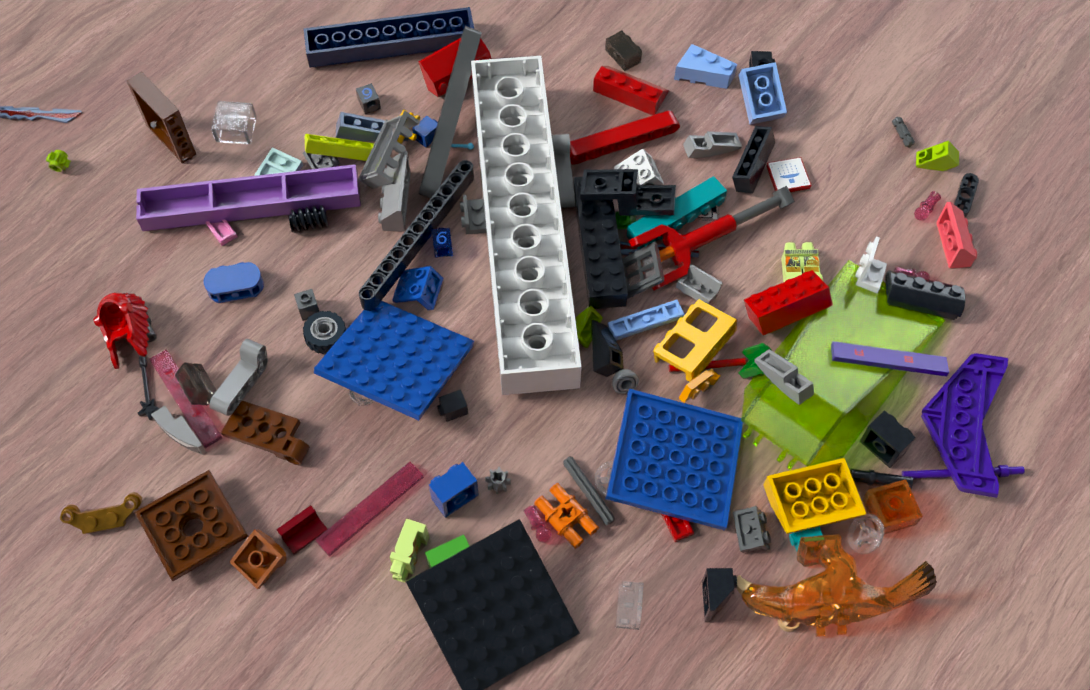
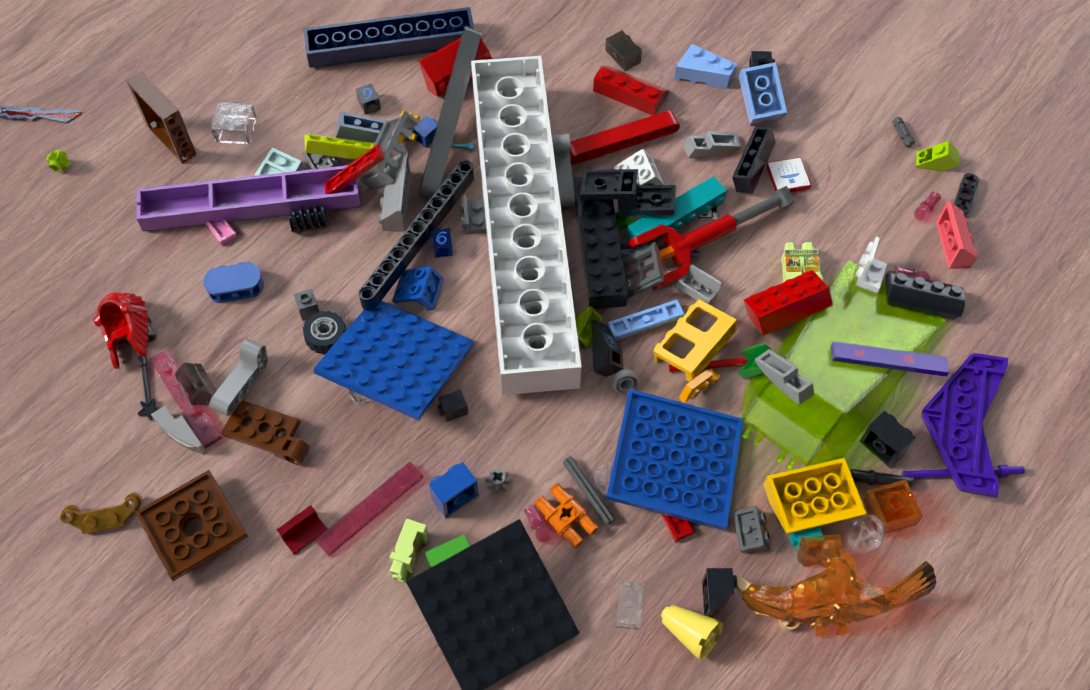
(258, 558): dark orange slope -> none
(354, 170): none -> red tile
(692, 629): none -> light yellow cone

